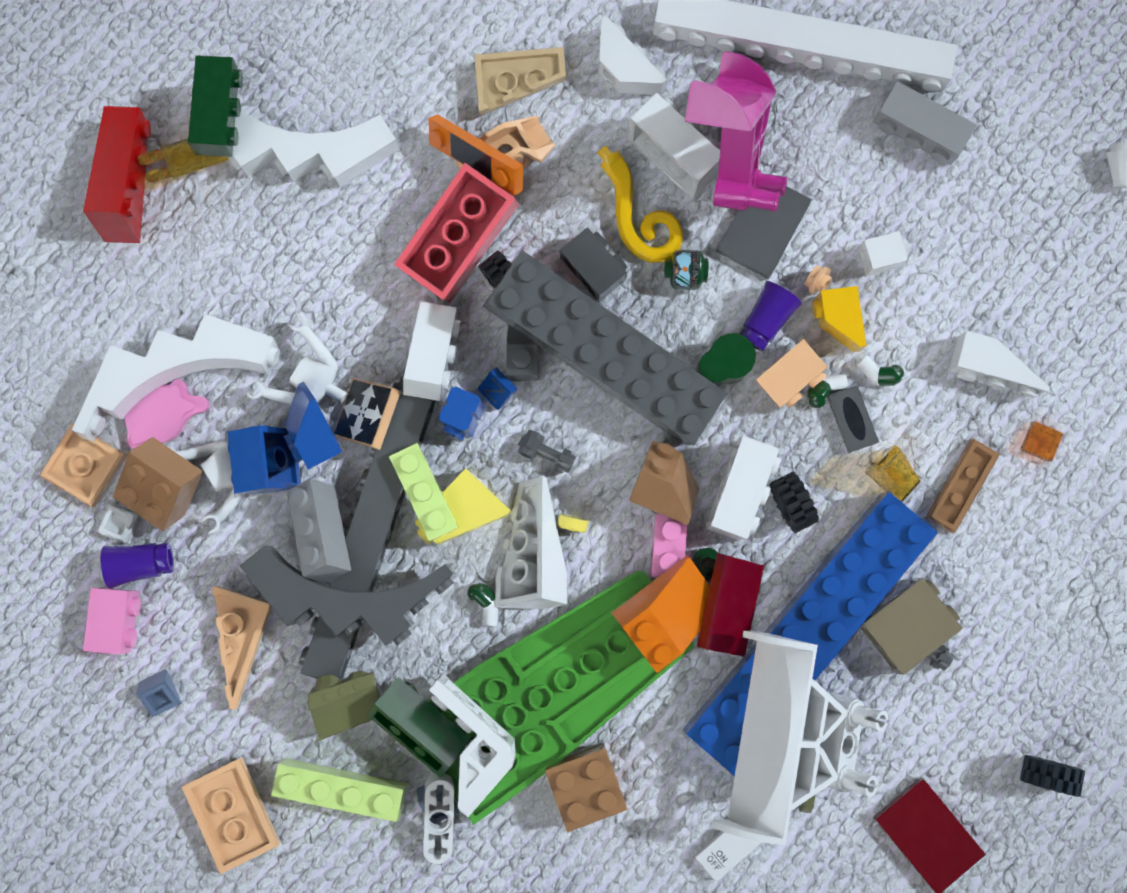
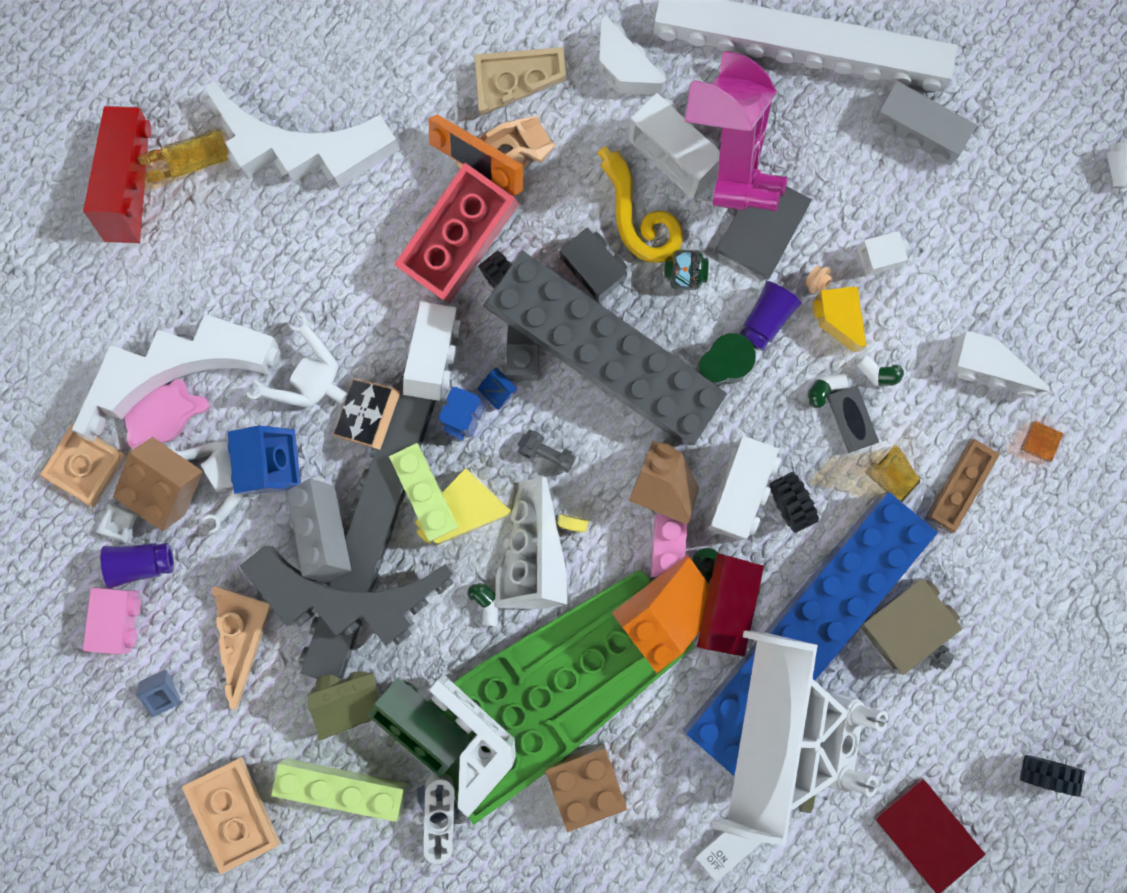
(214, 106): dark green brick -> none
(308, 430): blue slope -> none
(792, 374): light nougat brick -> none

